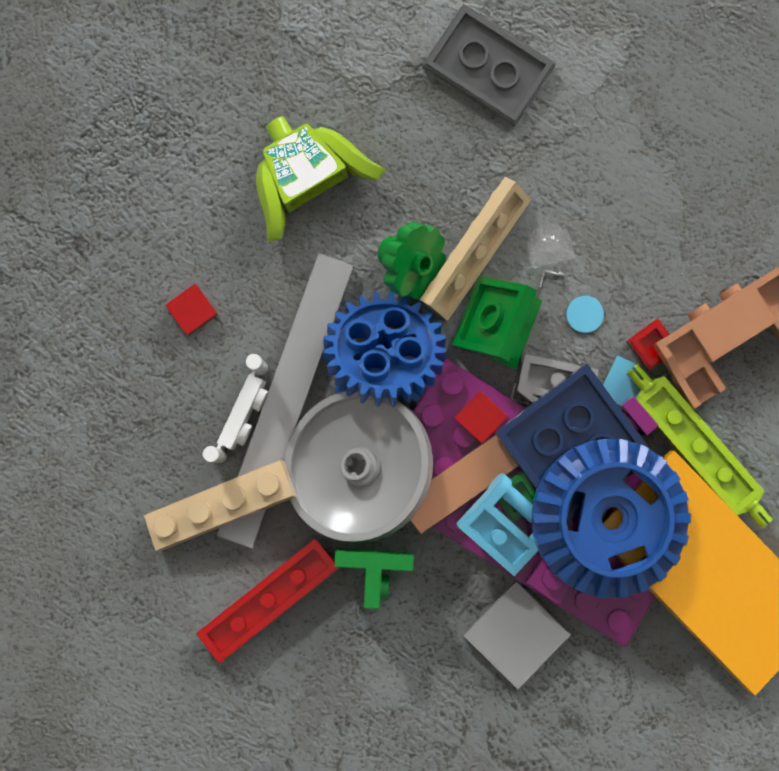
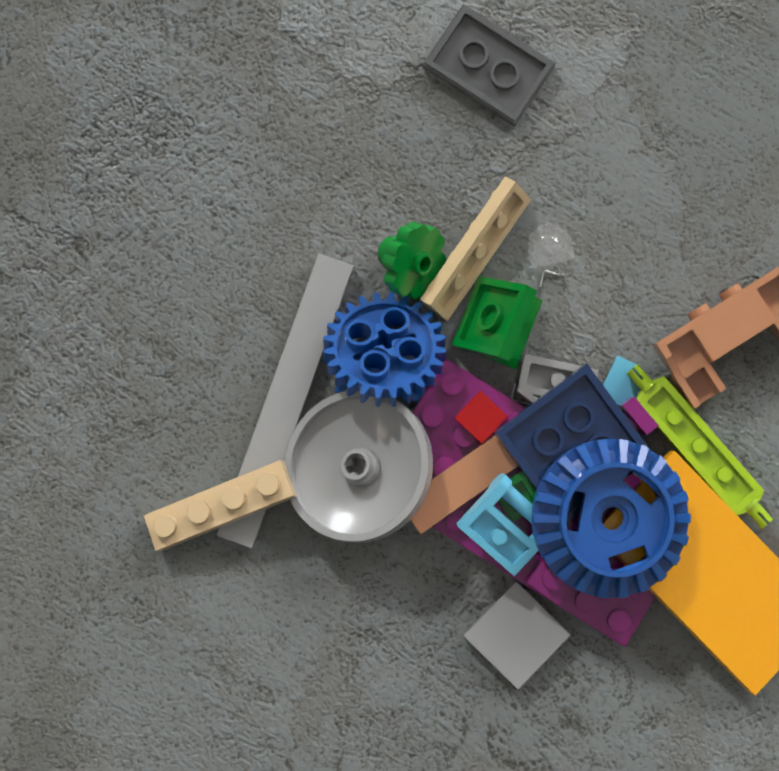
(191, 309): red tile -> none
(237, 427): white plate -> none
(267, 600): red plate -> none
(303, 166): lime torso -> none
(374, 561): green bracket -> none
(585, 314): medium azure piece -> none
(642, 343): red tile -> none

